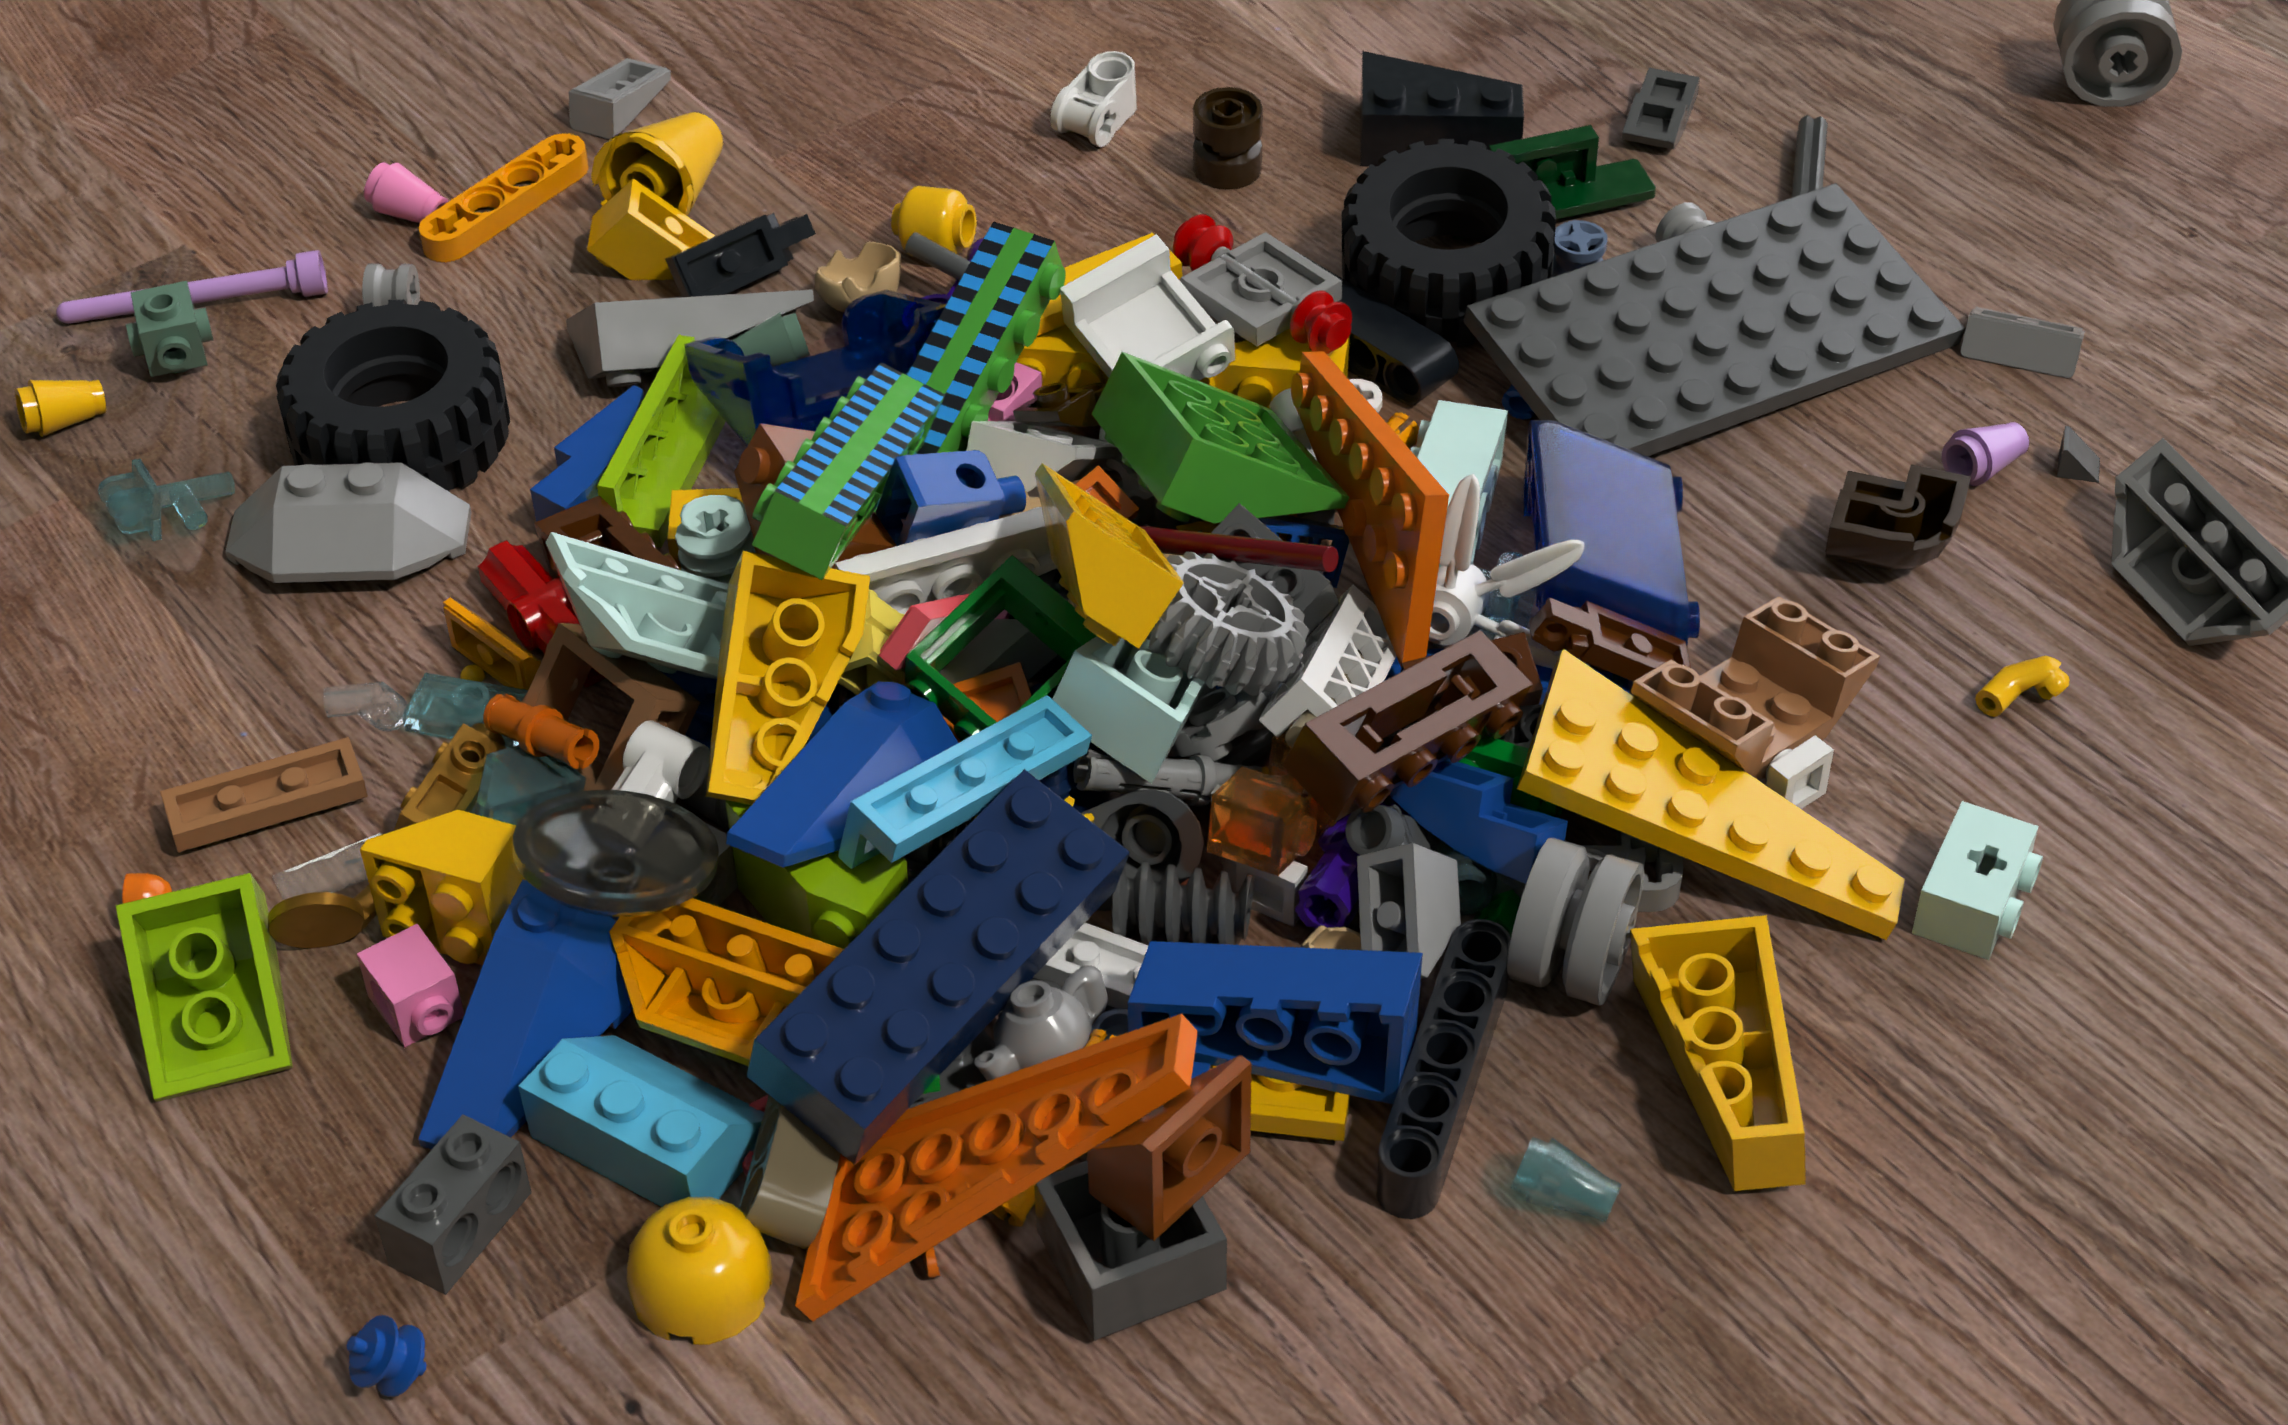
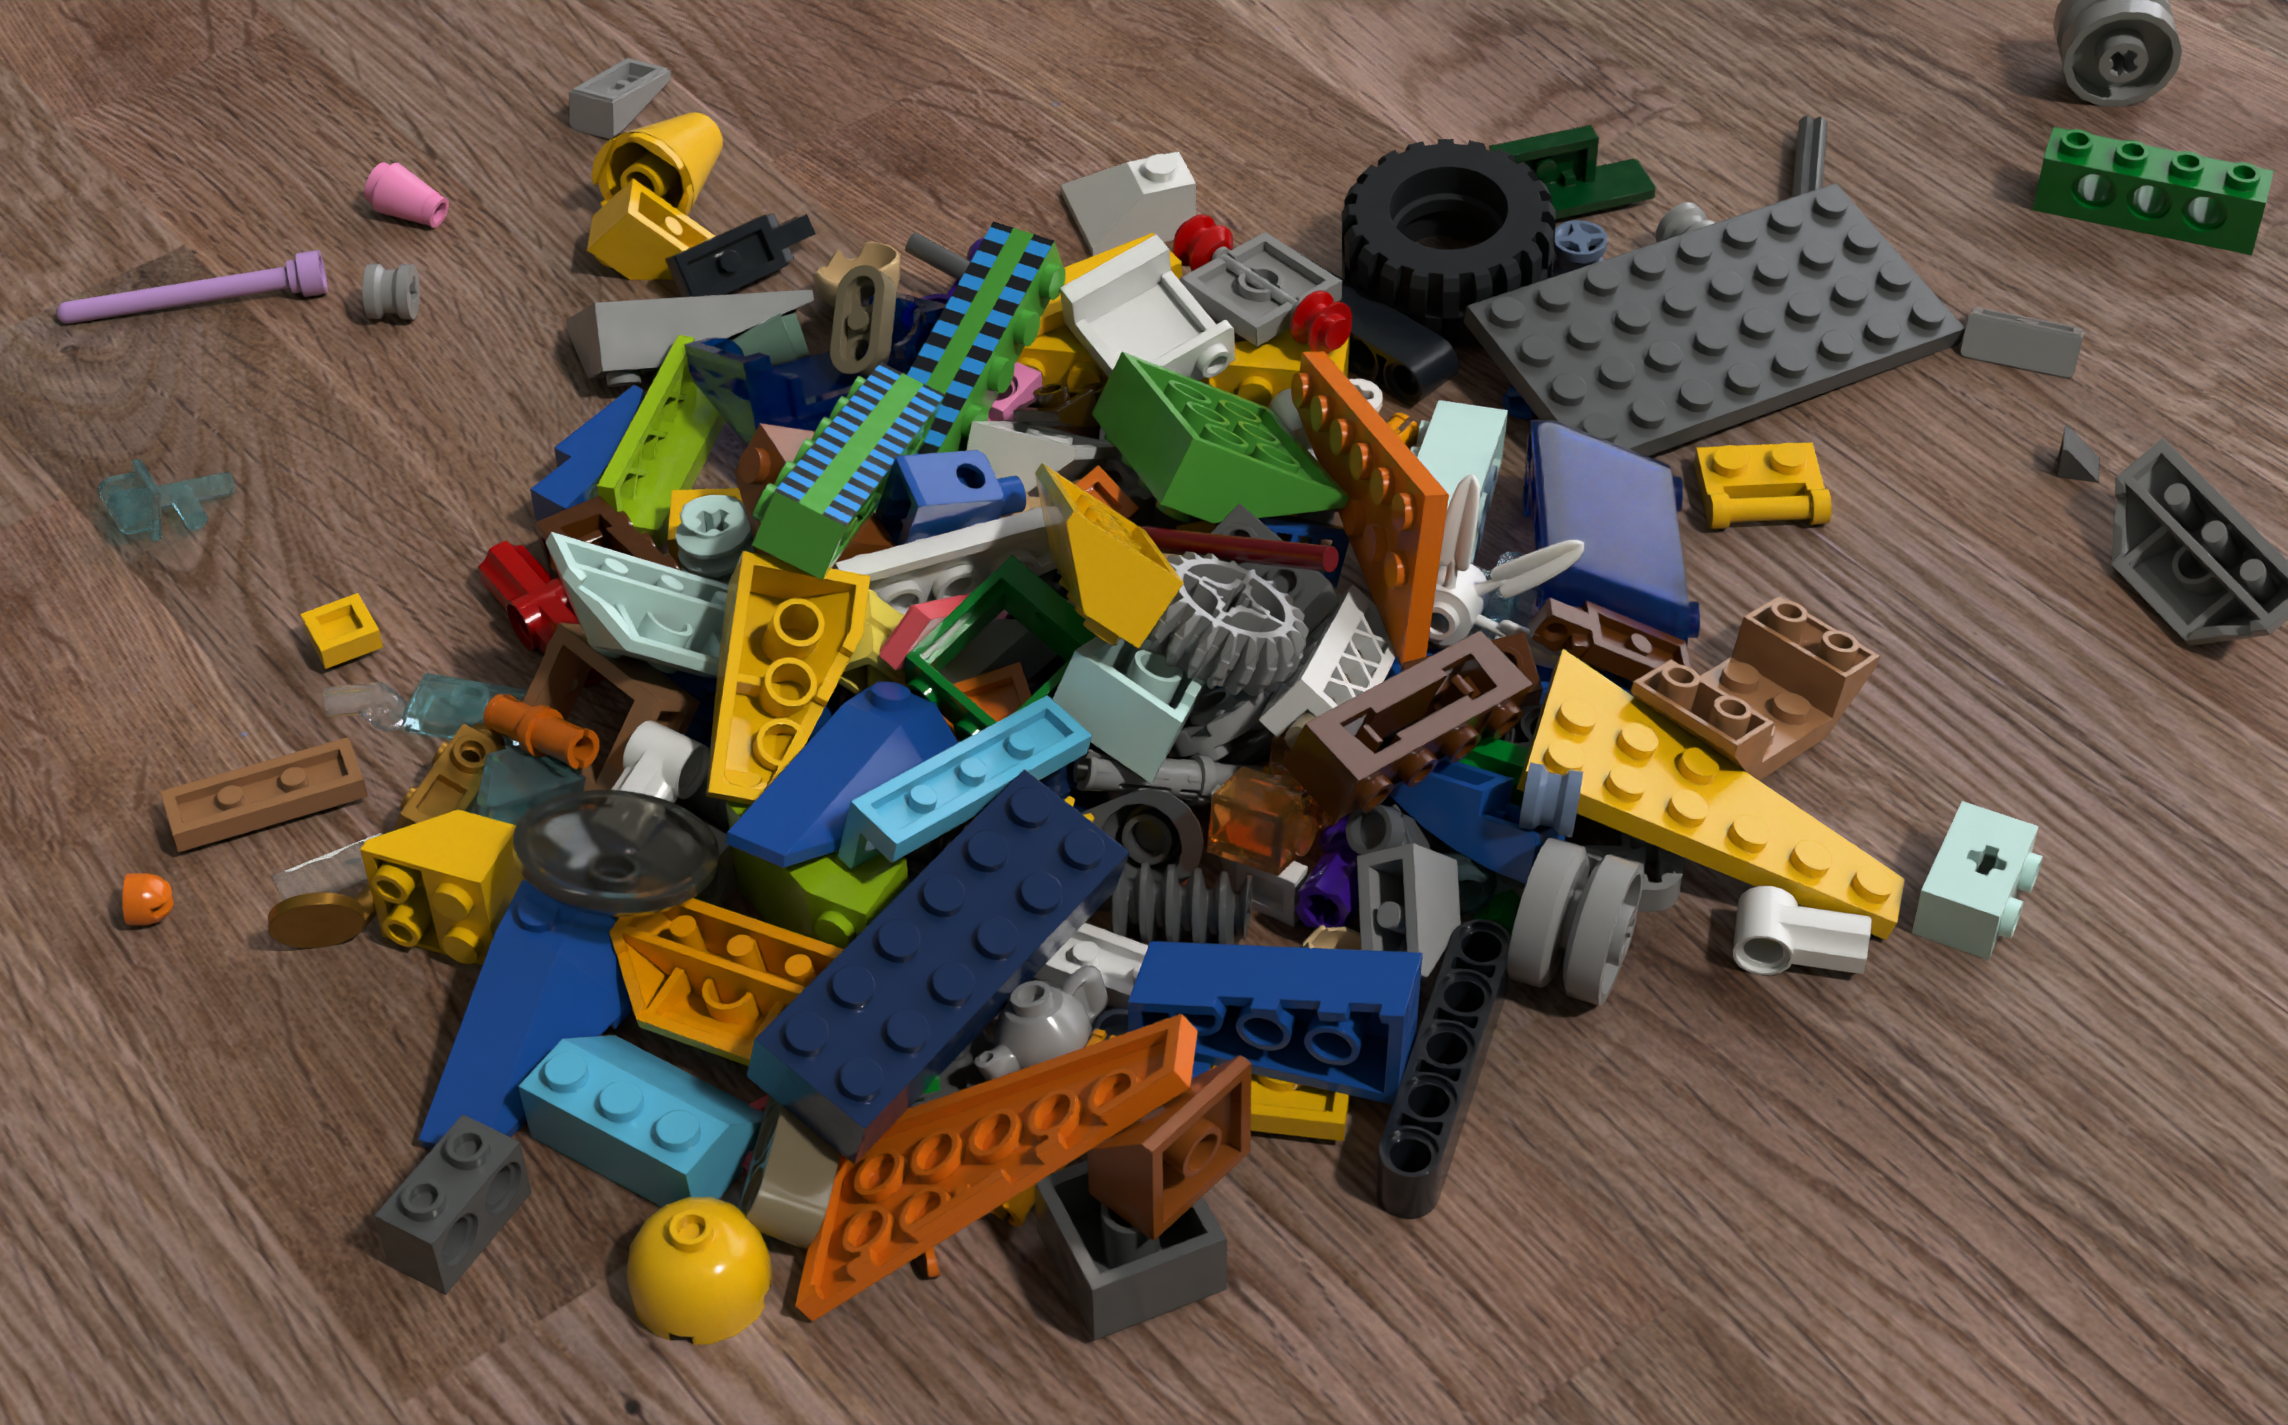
(56, 404): yellow cone -> none
(168, 329): sand green brick -> none
(205, 986): lime slope -> none
(341, 630): none -> yellow plate
(347, 524): light grey wedge -> none
(386, 1356): blue wheel -> none
(389, 355): black tyre -> none
(411, 985): bright pink brick -> none
(458, 230): light orange beam -> none
(473, 673): yellow piece -> none
(489, 647): light orange slope -> none
(862, 325): none -> dark tan plate
(937, 215): yellow head -> none
(1097, 99): white piece -> none
(1132, 201): none -> white slope
(1227, 138): dark brown wheel -> none
(1425, 103): black wedge -> none
(1550, 799): none -> sand blue wheel
(1564, 1181): clear light blue cone -> none
(1661, 108): dark grey slope -> none
(1727, 1035): yellow wedge -> none
(1761, 484): none -> yellow plate
(1779, 933): none -> white piece
(1802, 772): white plate -> none
(1896, 521): dark brown brick -> none
(1984, 450): lavender cone -> none
(2018, 677): yellow arm -> none
(2126, 195): none -> green brick

